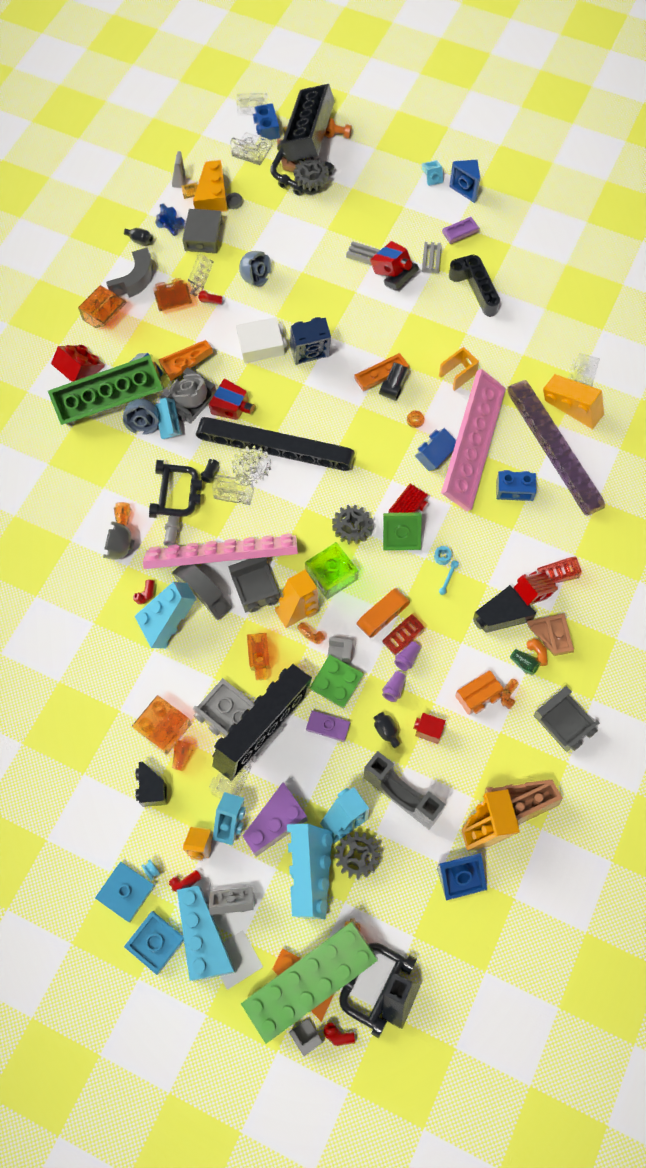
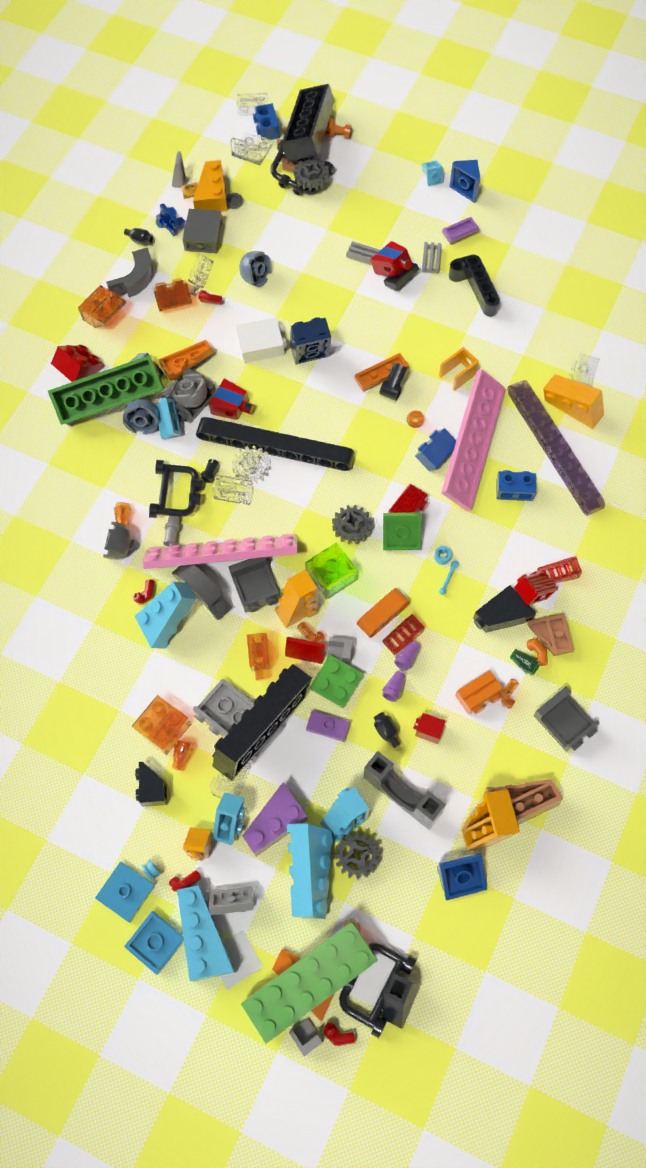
(305, 650): none -> red slope

